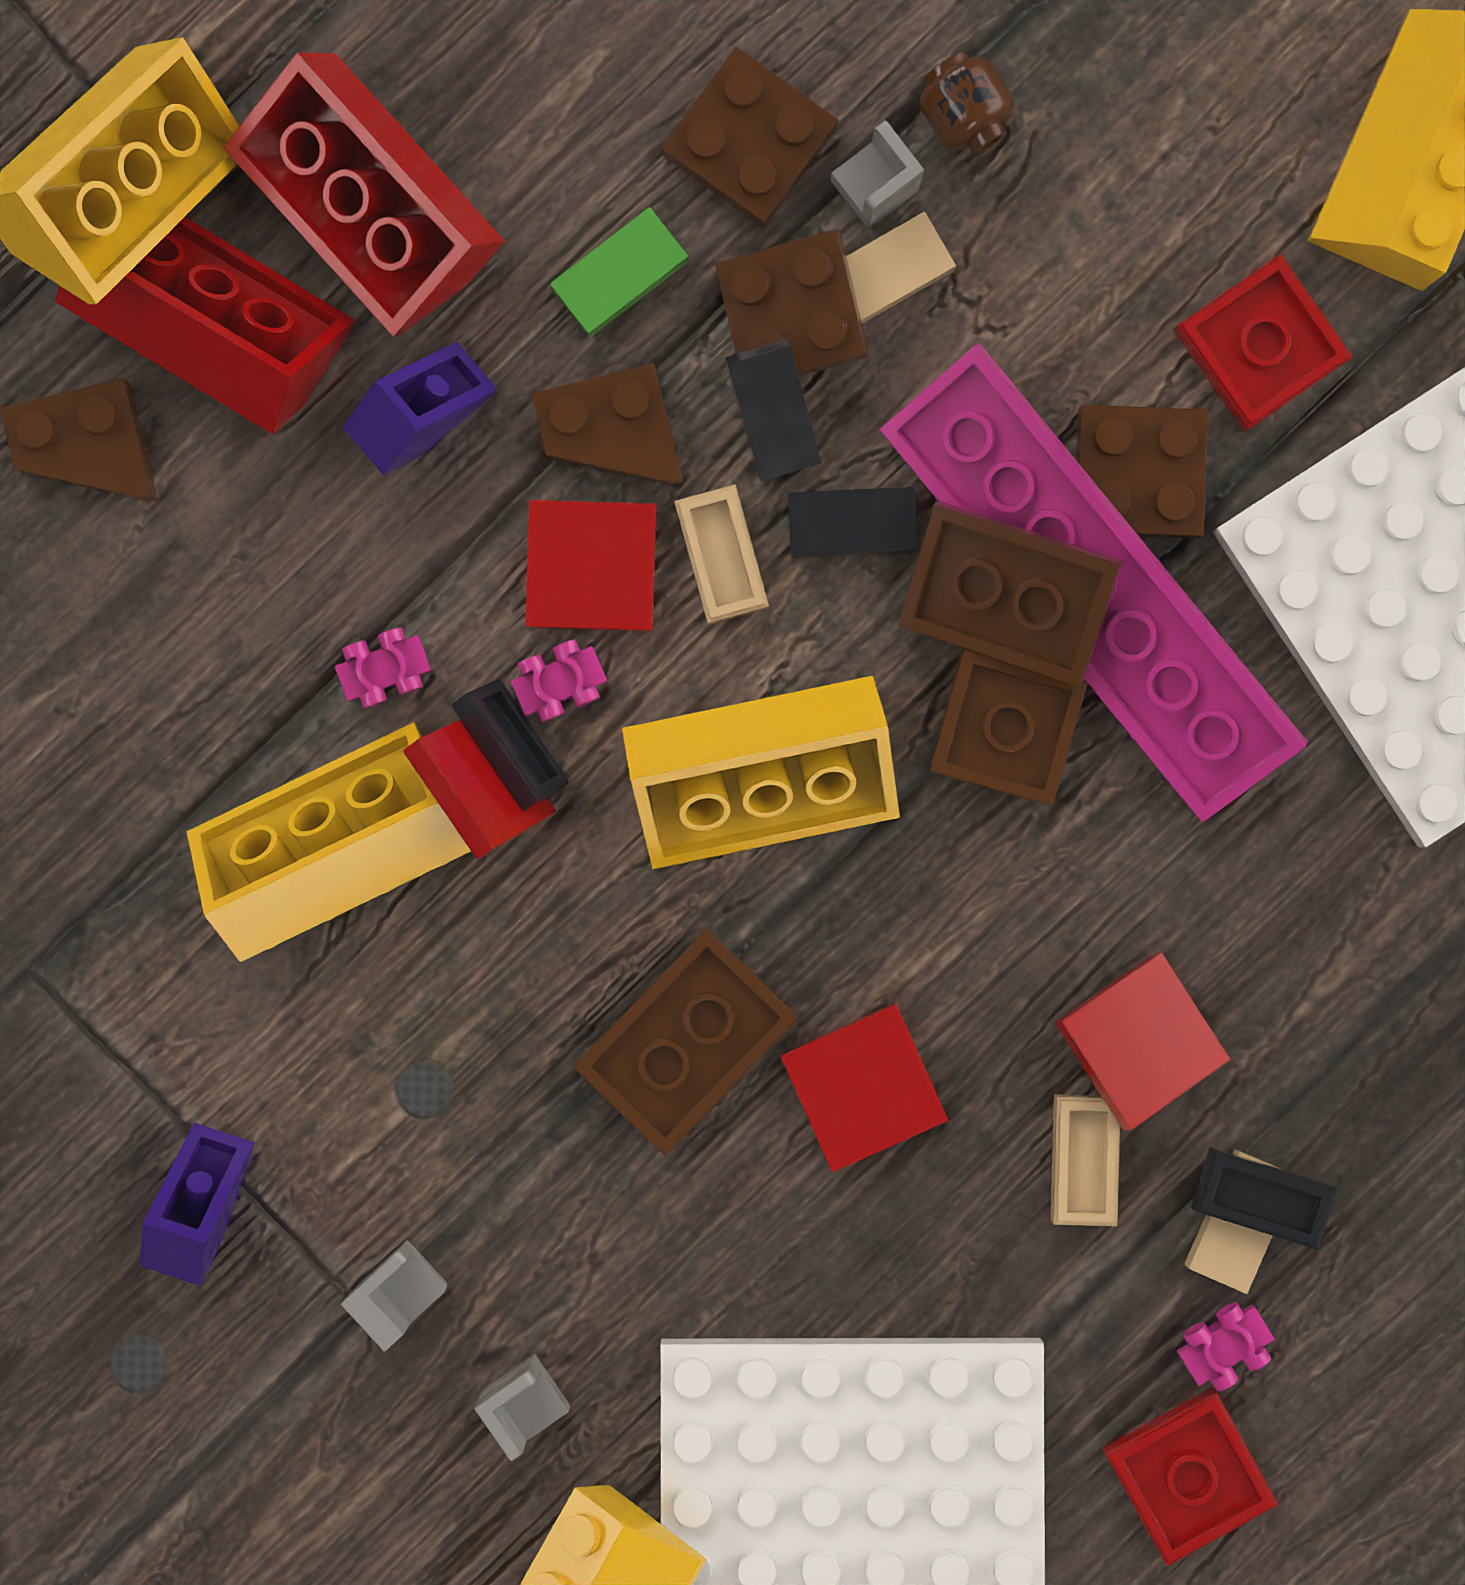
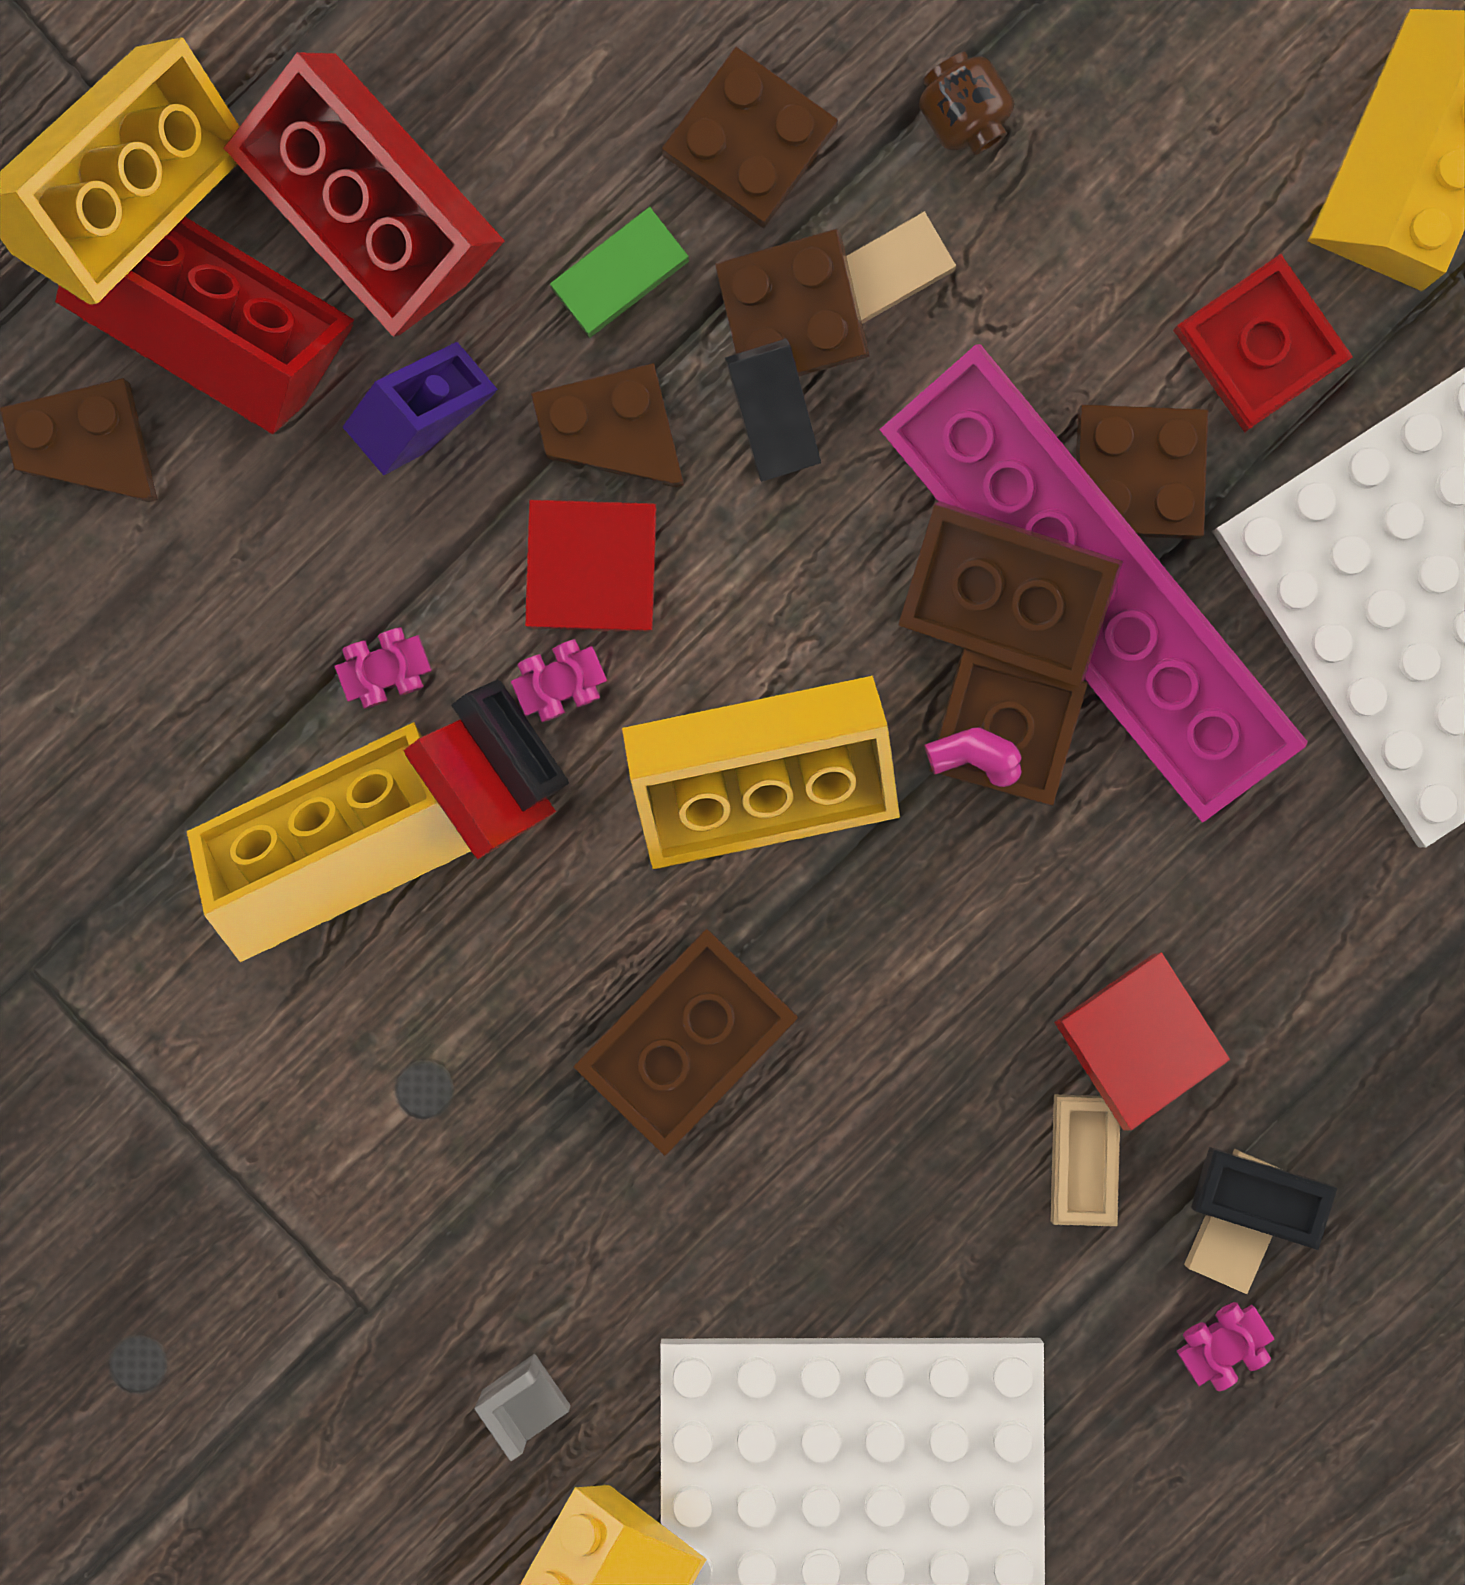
(195, 1204): dark purple slope -> none
(394, 1295): light grey panel -> none
(721, 554): tan tile -> none
(852, 522): black tile -> none
(864, 1087): red tile -> none
(878, 176): light grey panel -> none
(980, 748): none -> dark pink arm
(1190, 1476): red tile -> none

